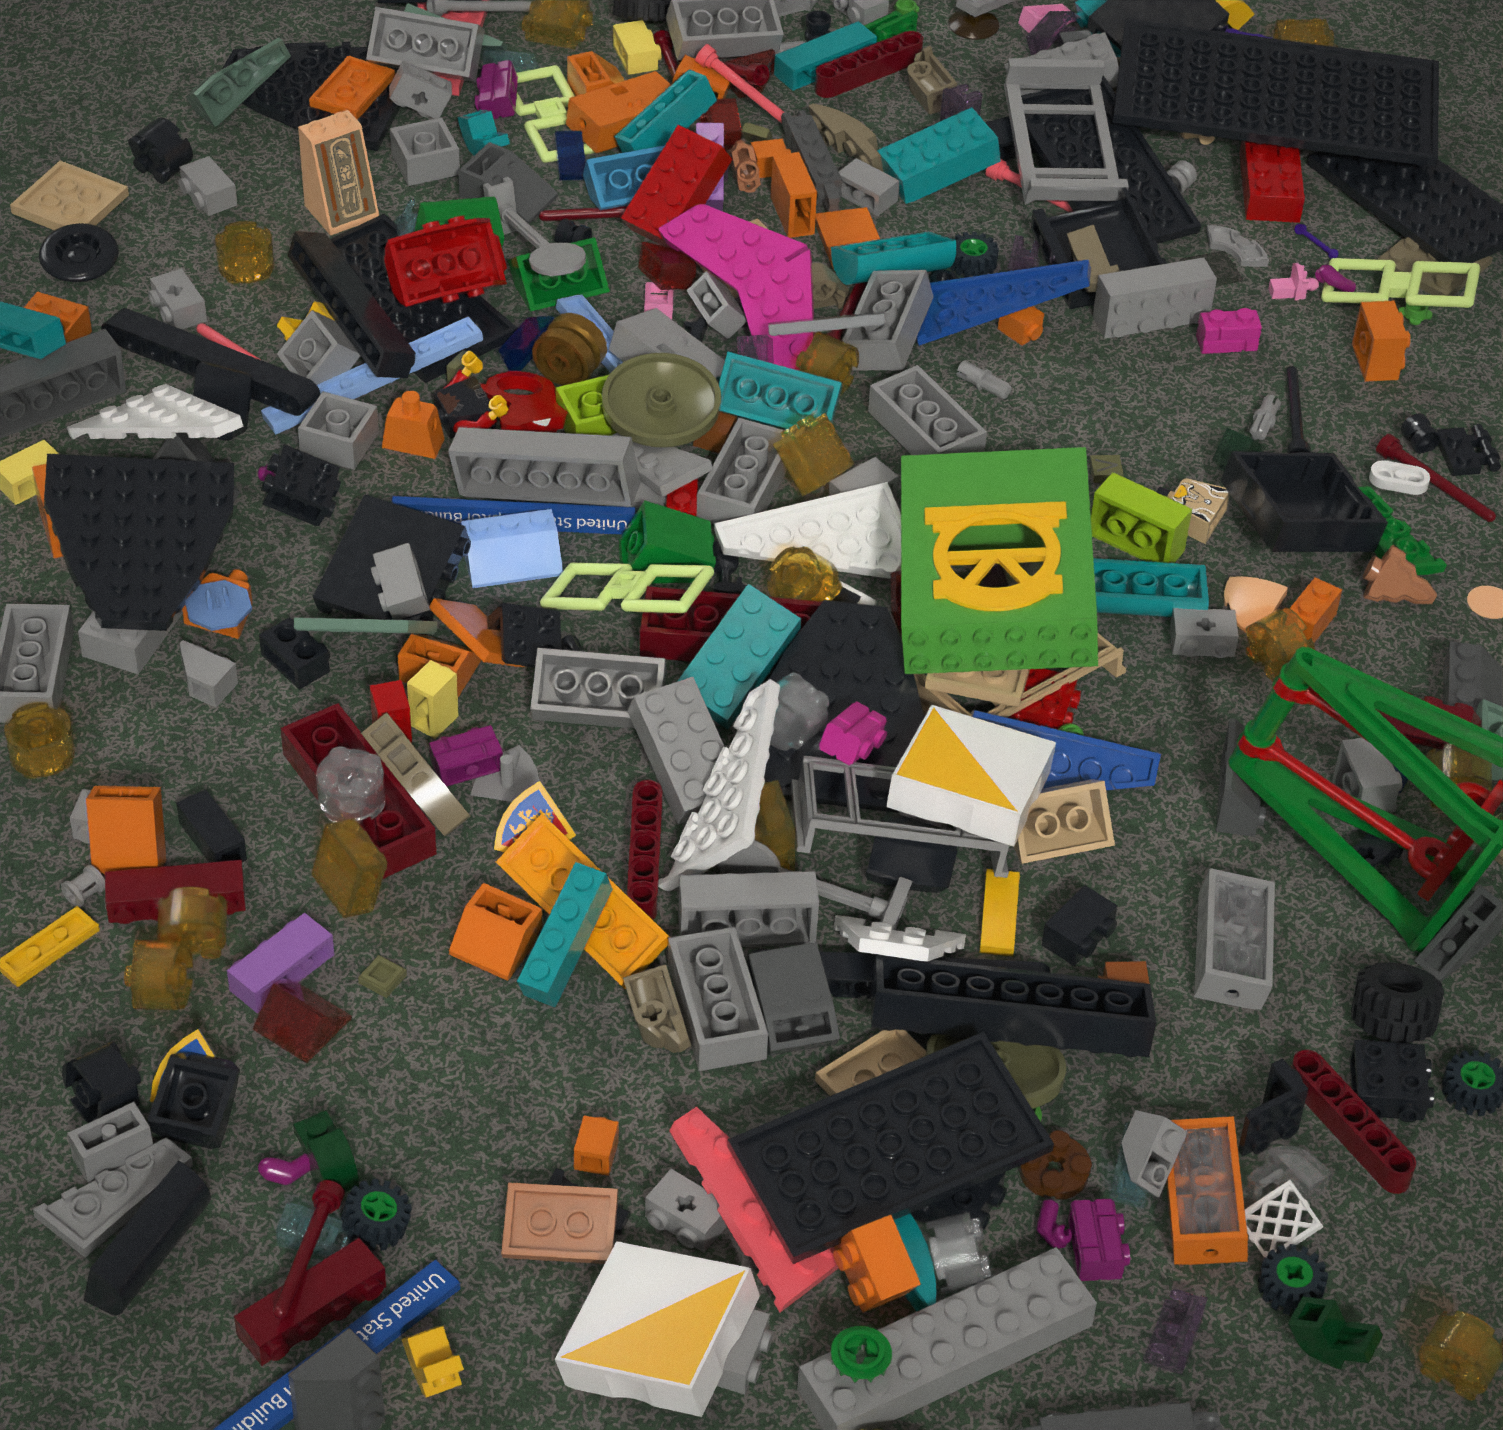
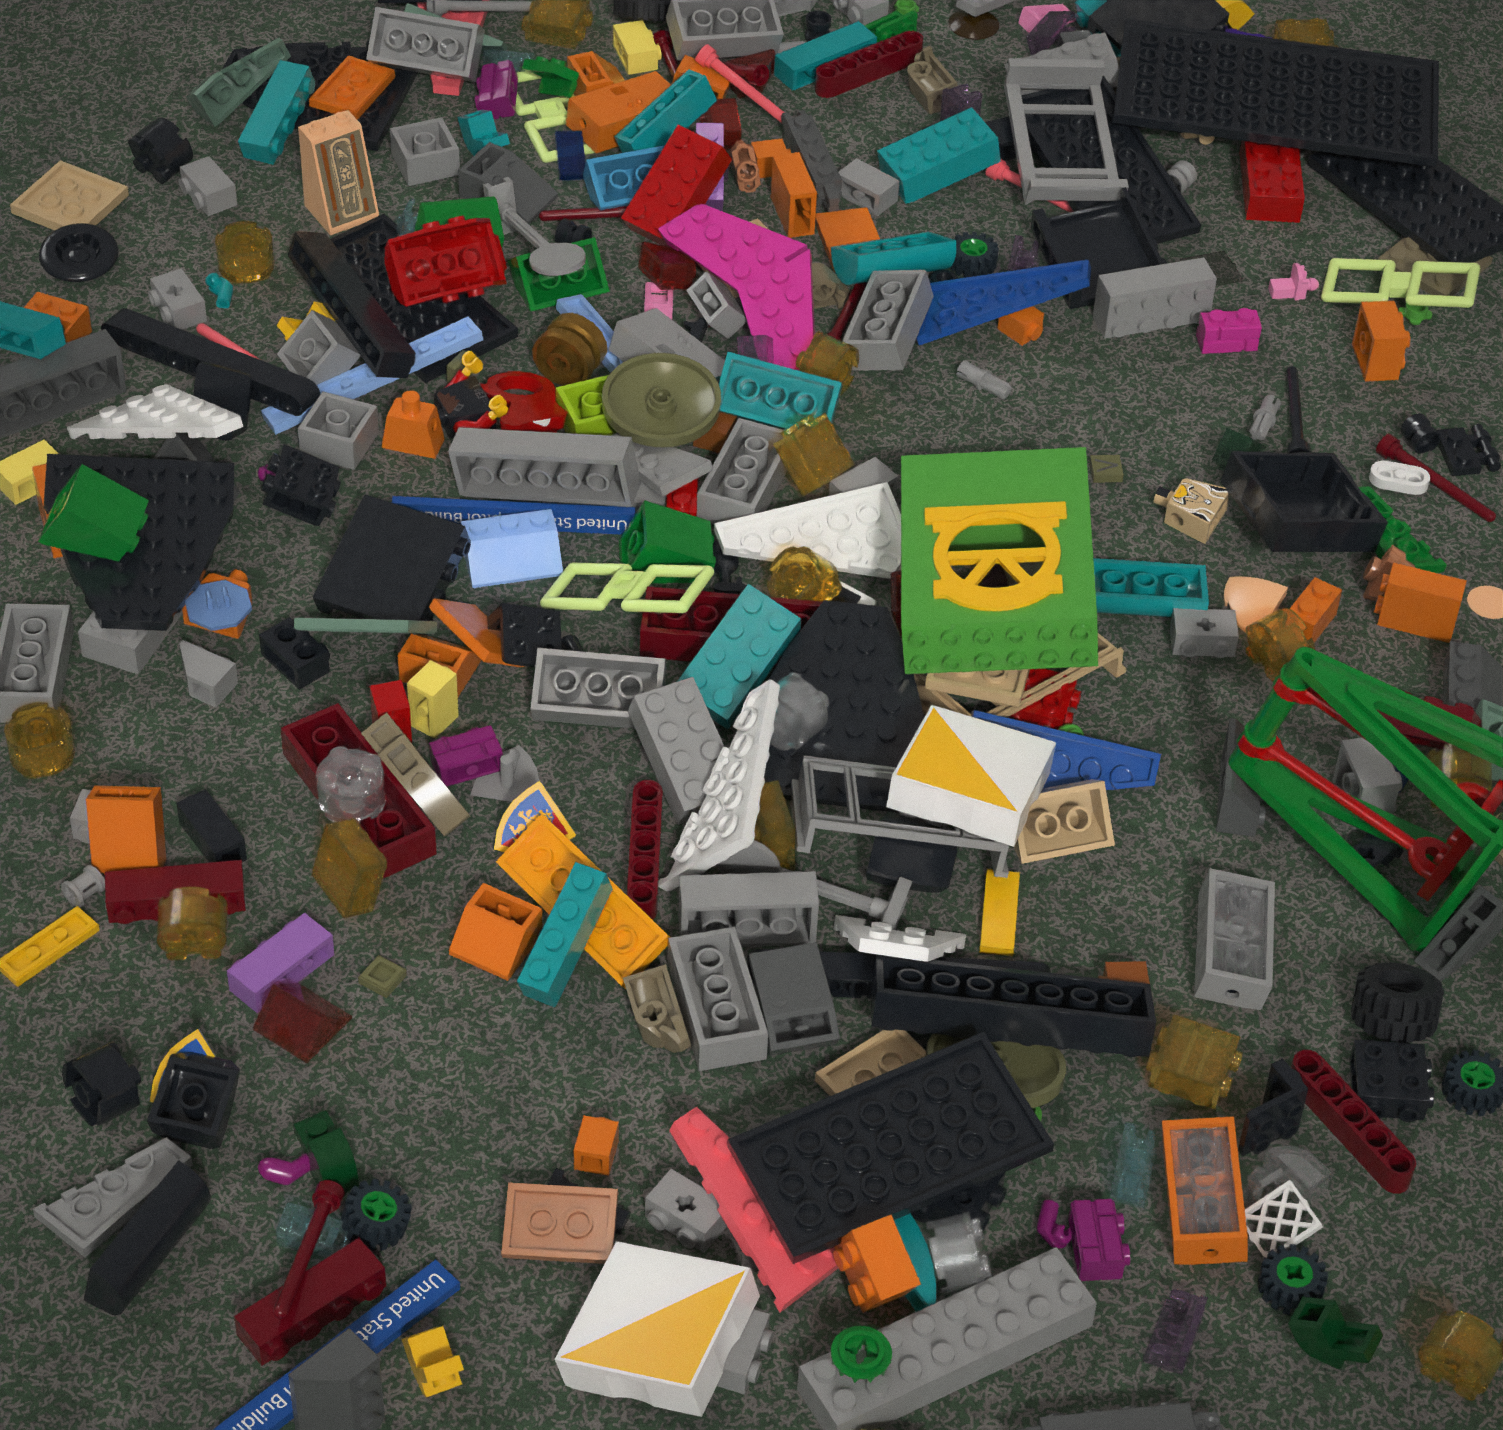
(95, 516): none -> green slope
(109, 1141): light grey brick -> none
(159, 975): clear yellow brick -> none
(221, 288): none -> teal arm
(276, 112): none -> teal brick
(400, 581): light grey brick -> none
(420, 90): light grey brick -> none
(518, 348): clear blue panel -> none
(556, 77): none -> green bracket
(756, 133): olive tile -> none
(826, 323): tile -> none
(846, 134): dark tan slope -> none
(853, 734): dark pink brick -> none
(924, 415): light grey brick -> none
(1063, 1184): reddish brown plate -> none
(1080, 926): black brick -> none
(1087, 246): dark tan piece -> none
(1139, 520): lime brick -> none
(1151, 1150): light grey slope -> none
(1194, 1061): none -> clear yellow brick
(1229, 240): light grey tile -> none
(1301, 229): dark purple hinge -> none
(1331, 276): magenta arm -> none
(1420, 602): none -> orange brick

